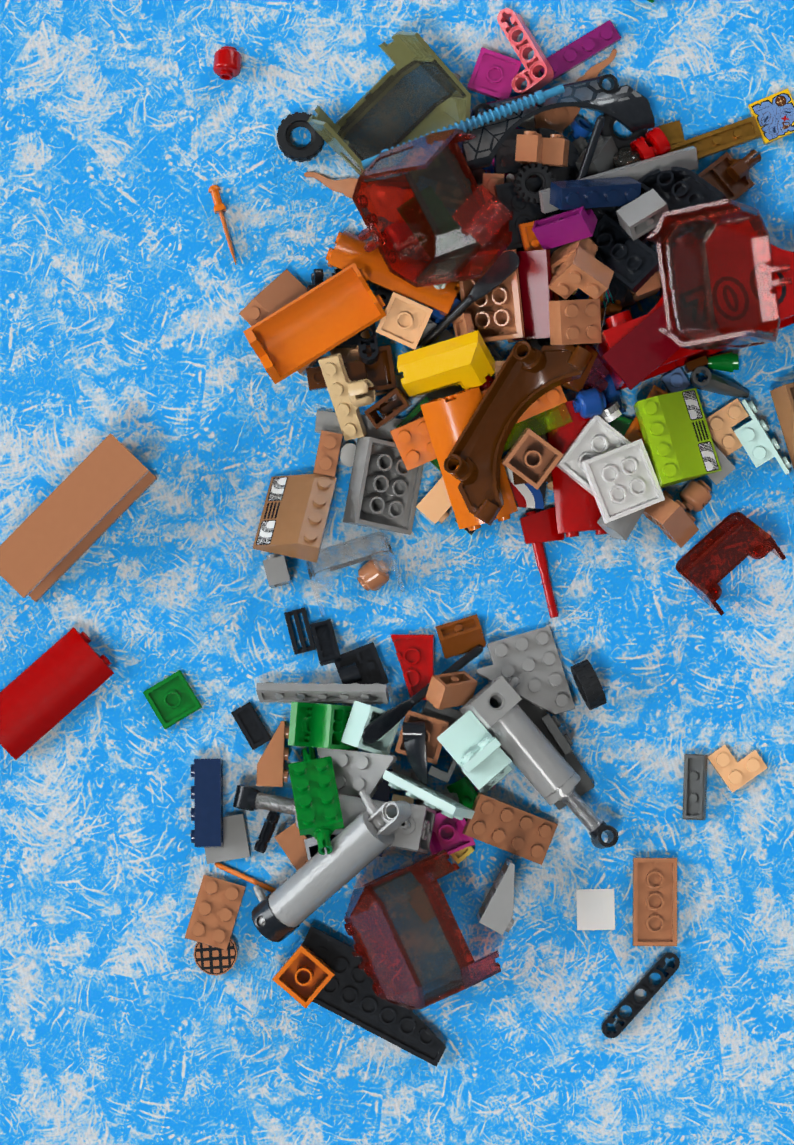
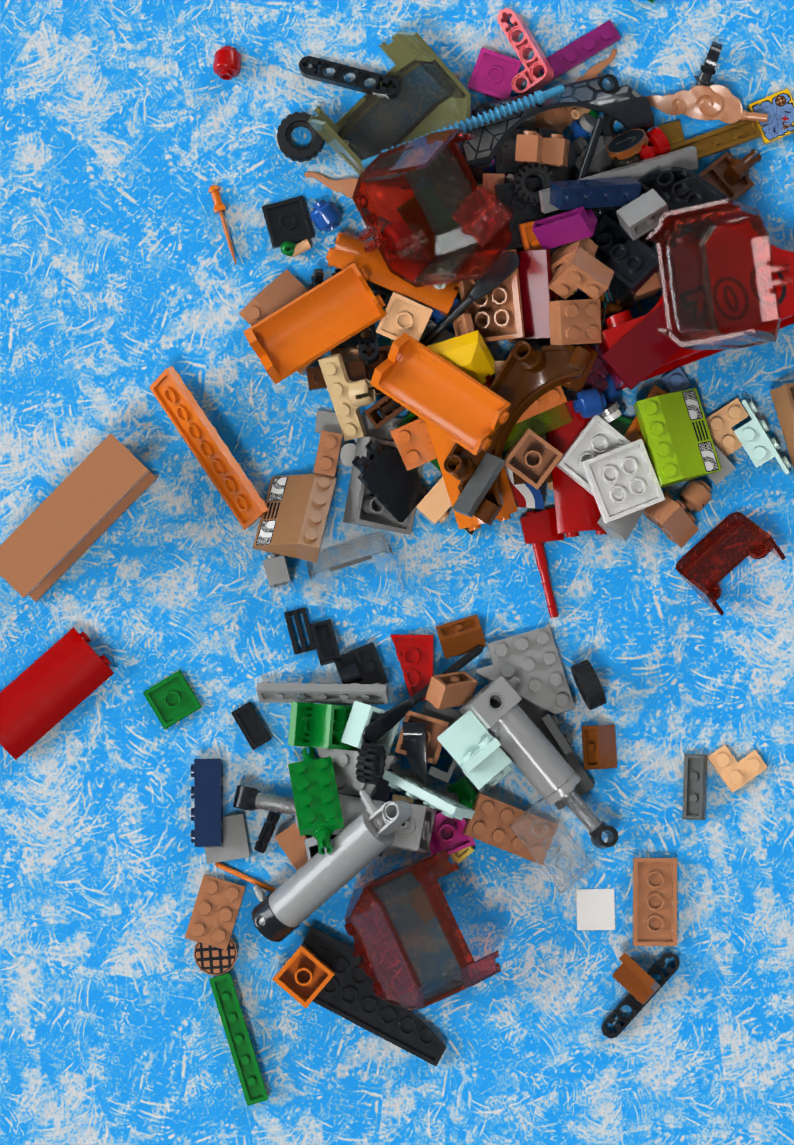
(208, 447): none -> orange plate
(239, 1039): none -> green plate
(271, 764): nougat slope -> none
(287, 221): none -> black tile
(294, 249): none -> arm
(325, 215): none -> blue head
(357, 84): none -> black beam
(370, 763): none -> black tyre
(371, 578): nougat head -> none
(390, 481): none -> black tile
(441, 394): none -> orange cylinder
(479, 485): none -> dark grey tile
(499, 903): light grey slope -> none
(551, 845): none -> clear tile
(578, 113): none -> light nougat arm
(587, 122): none -> light grey tile
(599, 747): none -> dark orange panel
(627, 144): none -> tile
(635, 979): none -> dark orange panel
(692, 365): reddish brown tile -> none
(705, 103): none -> nougat piece
(709, 65): none -> black pin
(717, 384): dark grey piece -> none
(724, 362): green cone -> none

